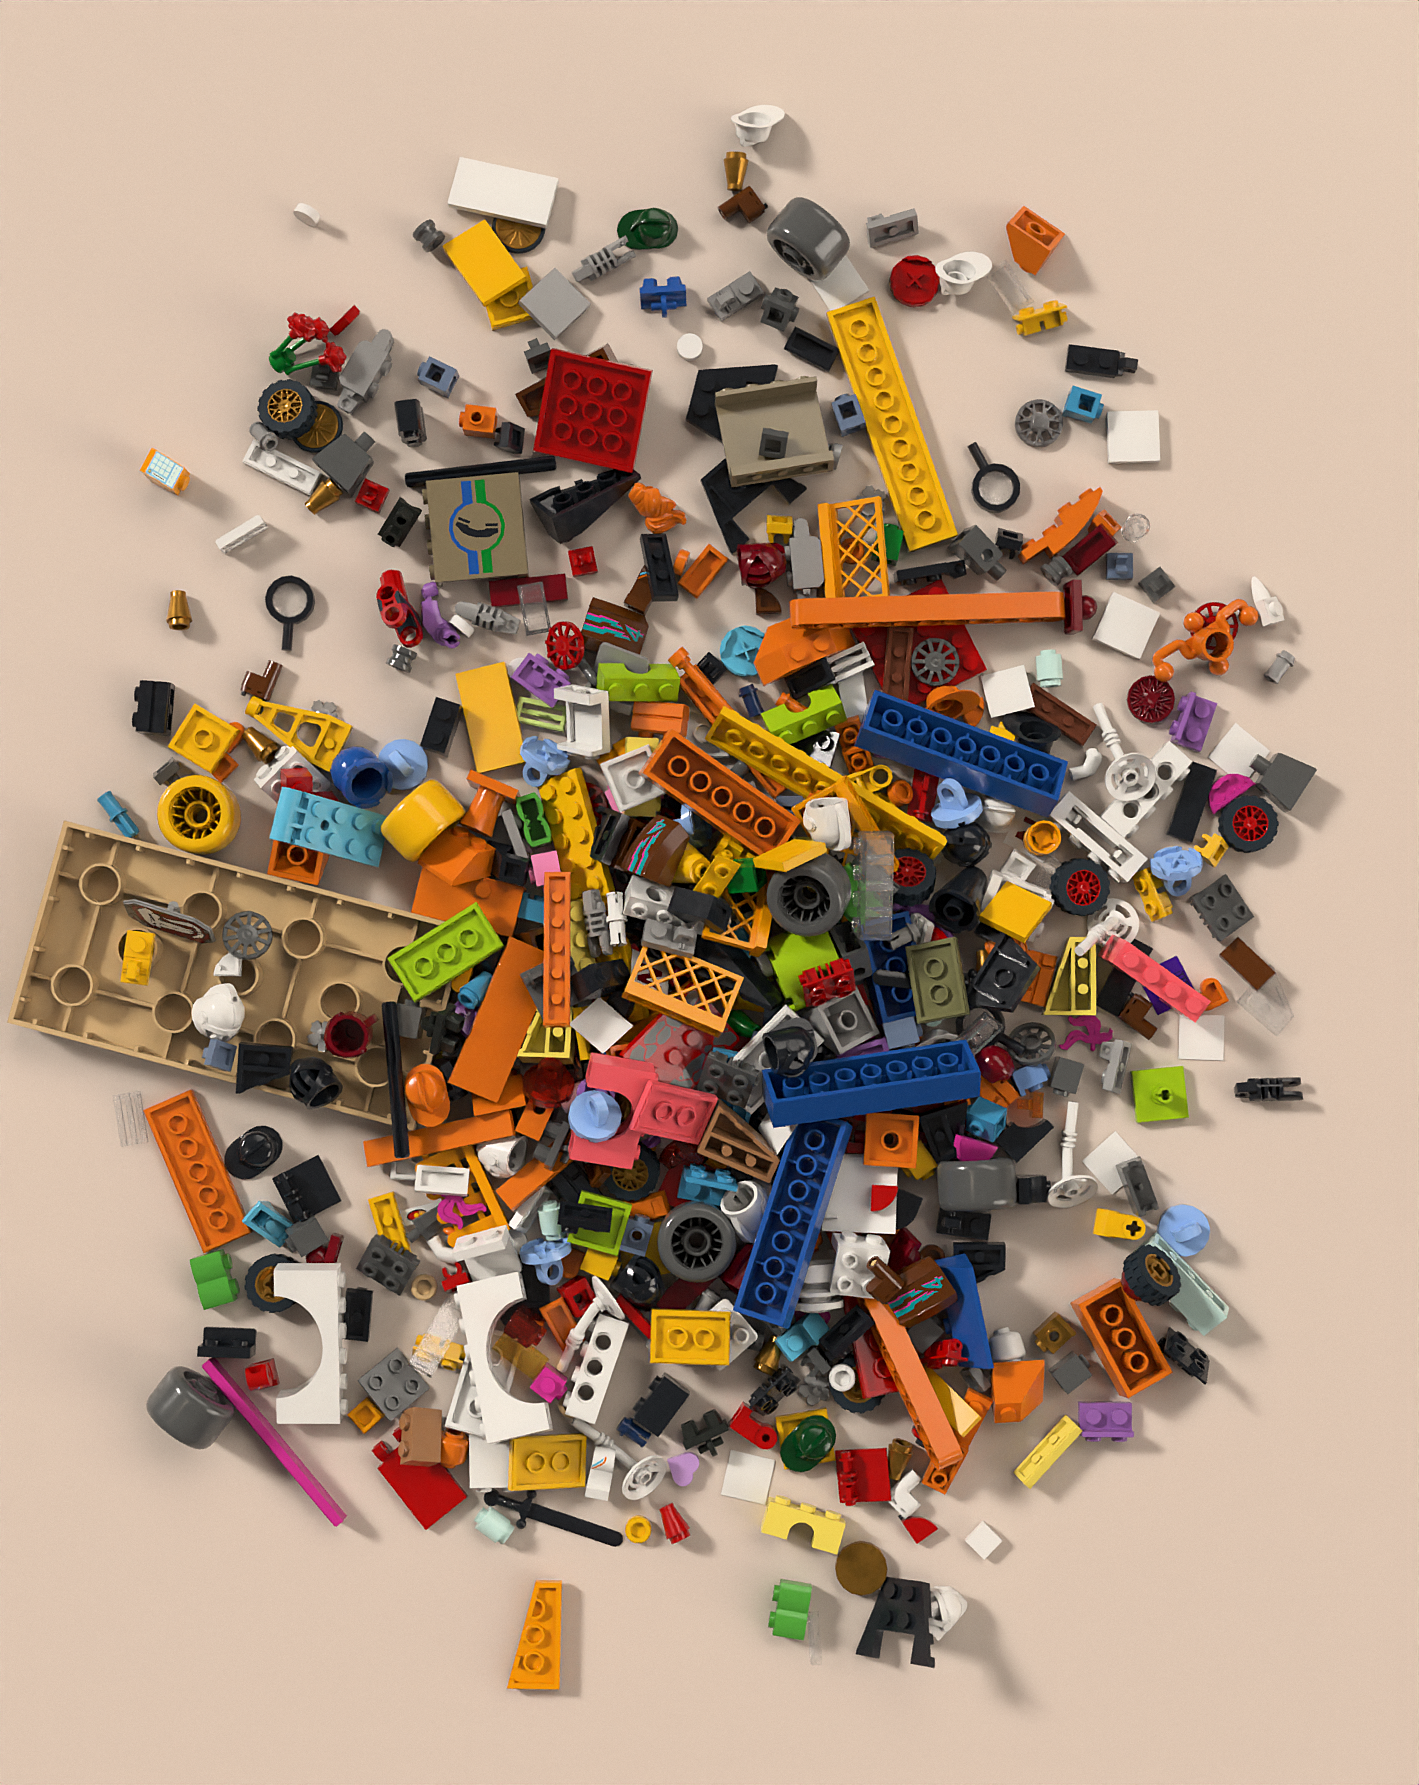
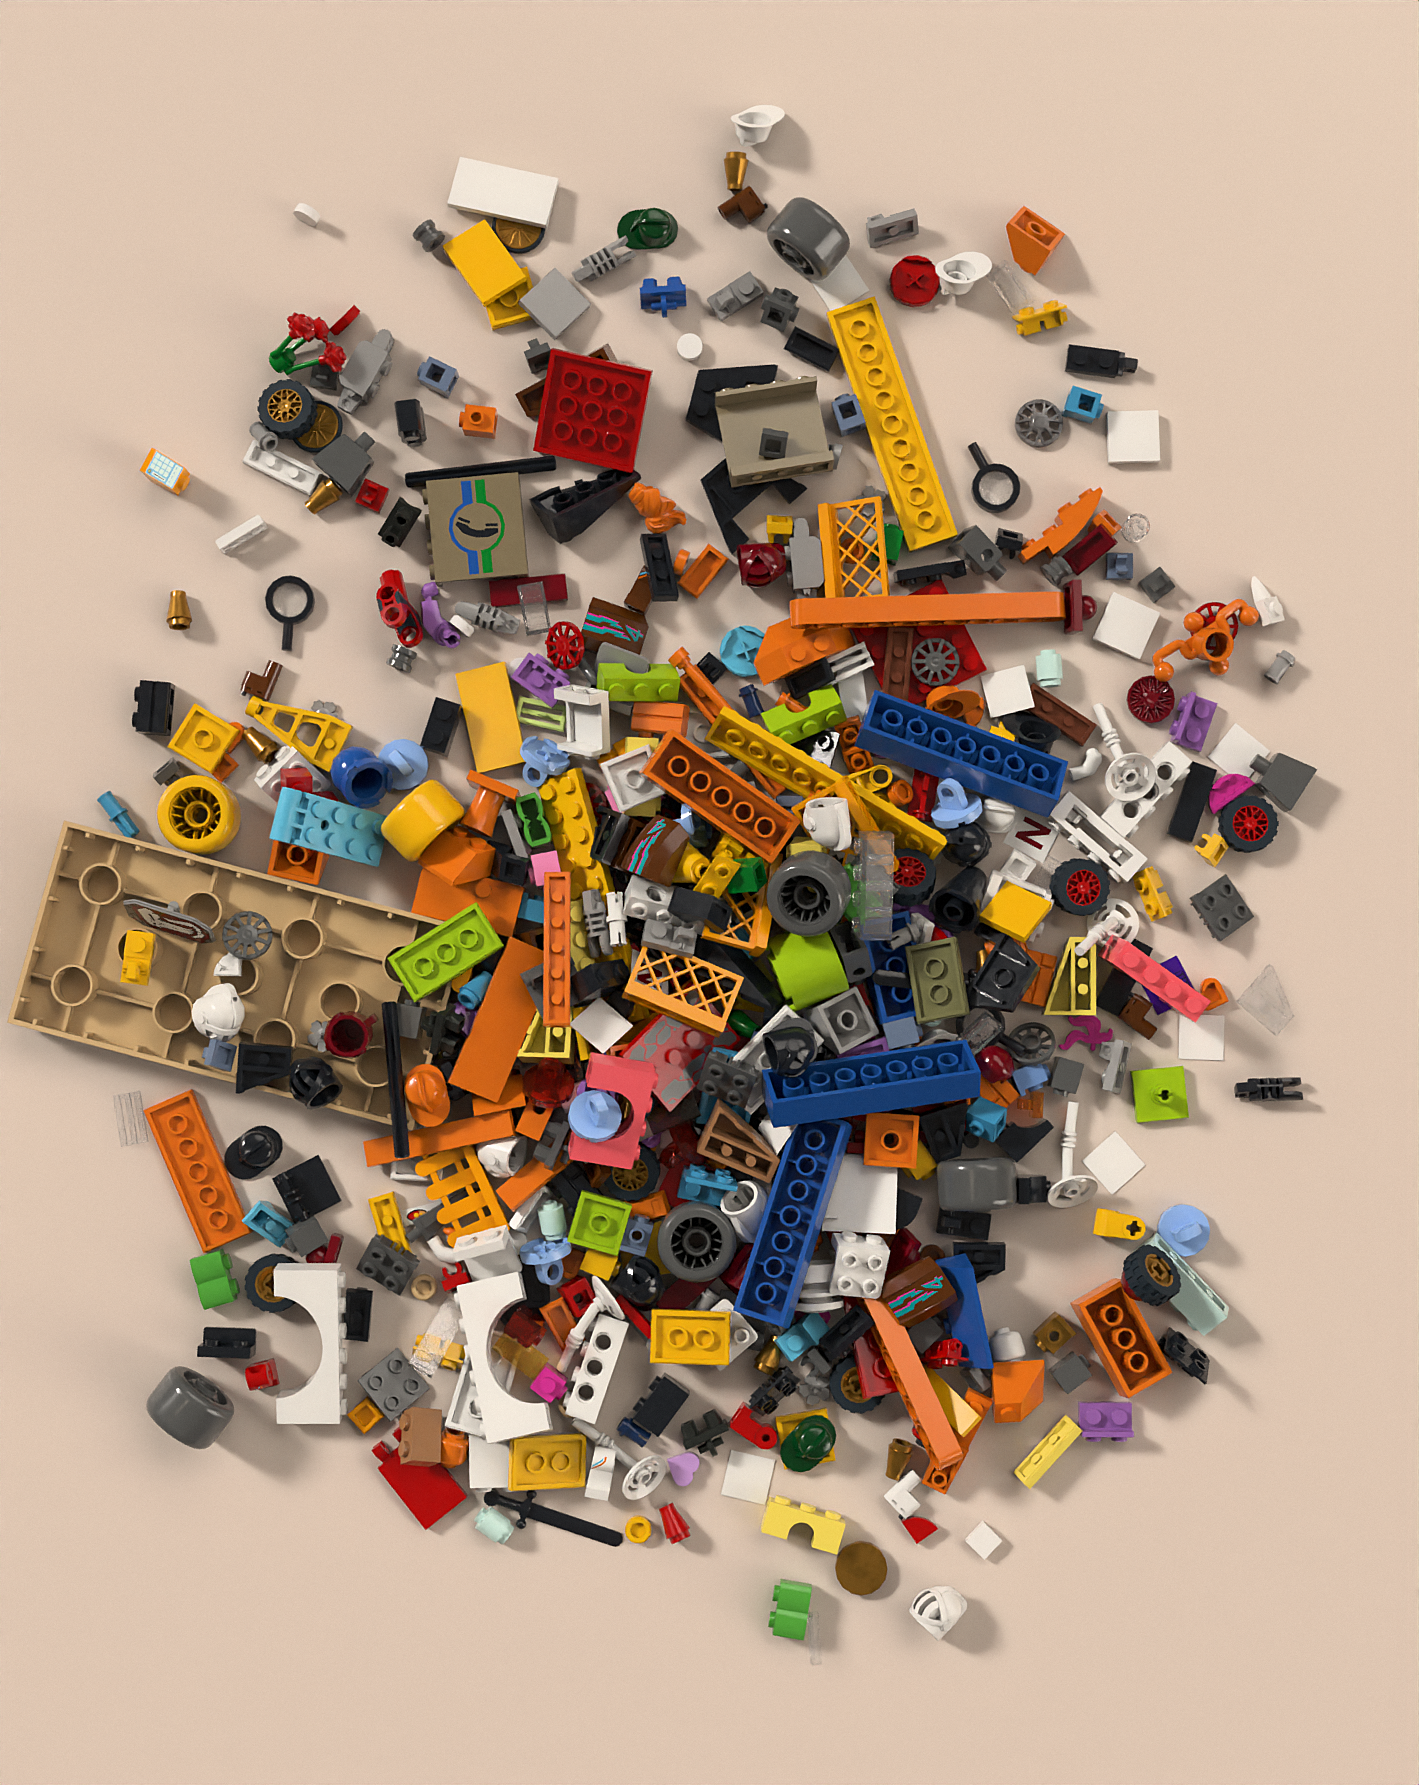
(274, 1441): dark pink tile -> none
(442, 1180): white tile -> none
(446, 1213): dark pink piece -> none
(510, 437): black tile -> none
(540, 1642): light orange wing -> none
(582, 561): red tile -> none
(585, 1216): black hinge -> none
(673, 1112): coral tile -> none
(764, 964): white tile -> none
(766, 602): reddish brown tile -> none
(790, 855): yellow tile -> none
(834, 985): red hinge -> none
(842, 1377): white tile -> none
(863, 1475): red hinge -> none
(882, 1196): red tile -> none
(885, 1283): reddish brown piece -> none
(905, 1609): black wing -> none
(972, 1149): dark pink tile -> none
(1041, 838): light orange wheel -> none
(1137, 1186): dark grey hinge -> none
(1175, 865): light blue tile -> none
(1247, 964): reddish brown tile -> none

